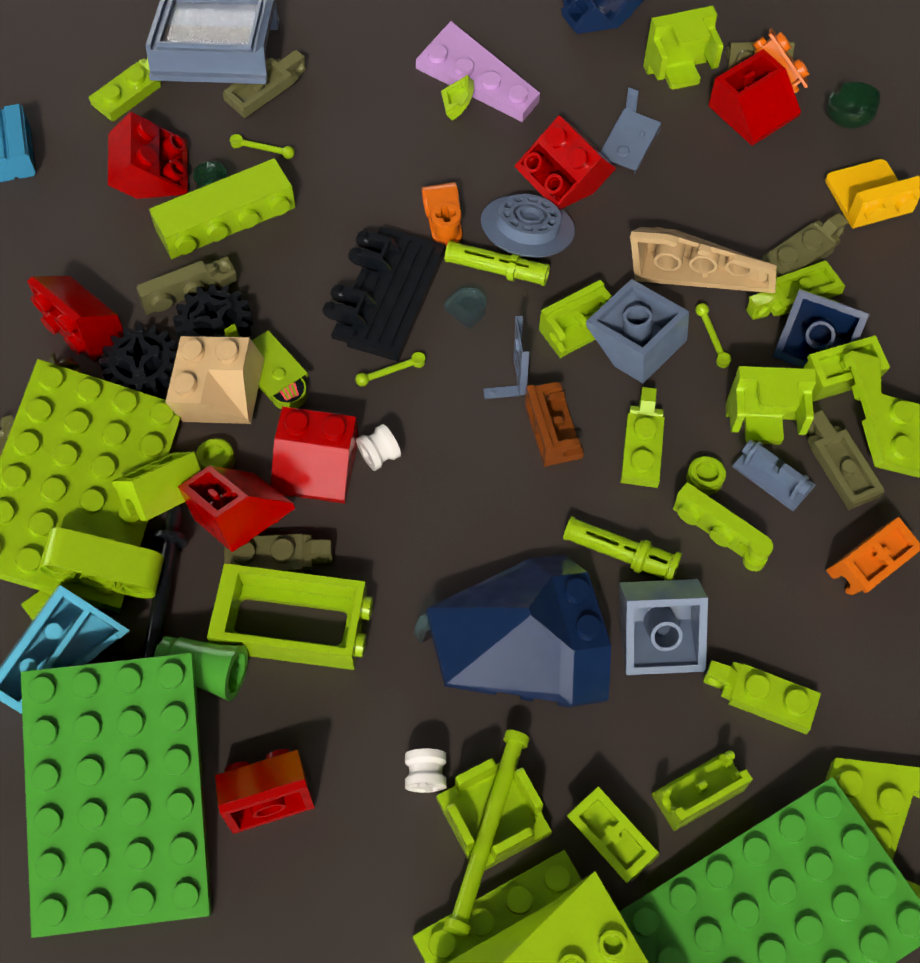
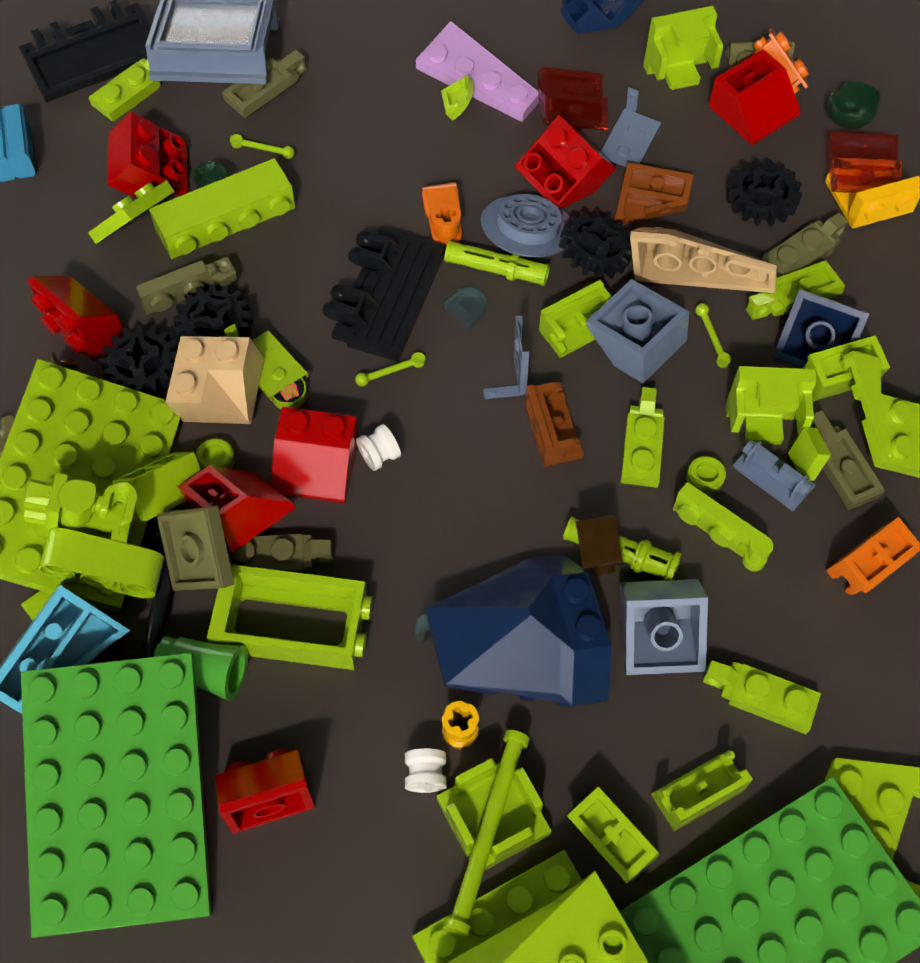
(80, 508): none -> lime hips
(88, 53): none -> black hinge
(128, 210): none -> lime wing
(195, 548): none -> olive plate
(467, 715): none -> yellow bush
(574, 97): none -> clear red slope
(596, 244): none -> black gear
(600, 544): none -> dark brown brick
(652, 193): none -> dark orange wing
(764, 192): none -> black gear
(809, 453): none -> lime tile
(862, 161): none -> clear red slope

